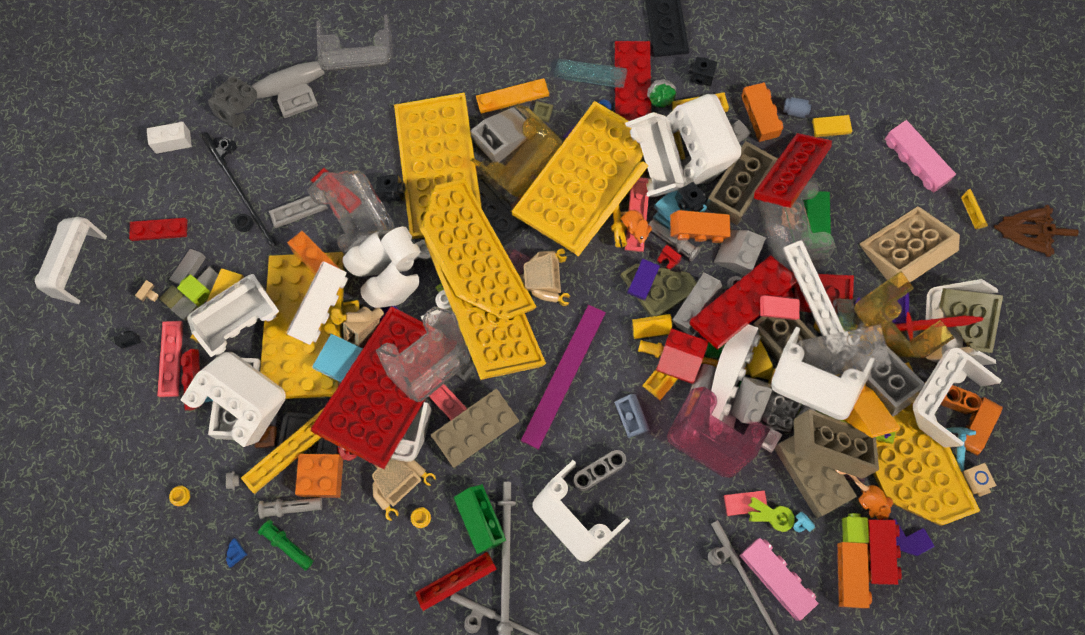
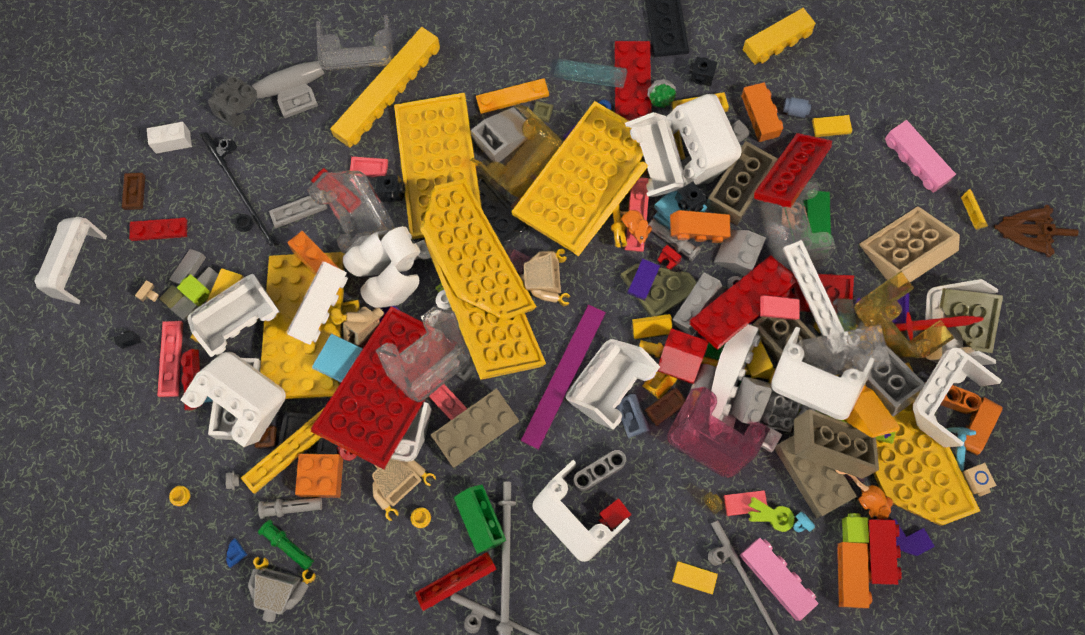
(133, 191): none -> reddish brown plate
(275, 590): none -> light grey torso
(369, 166): none -> coral tile
(385, 87): none -> yellow brick
(609, 379): none -> white windscreen
(614, 515): none -> red brick
(665, 406): none -> reddish brown plate
(694, 578): none -> yellow tile
(713, 502): none -> clear yellow plate
(778, 36): none -> yellow brick

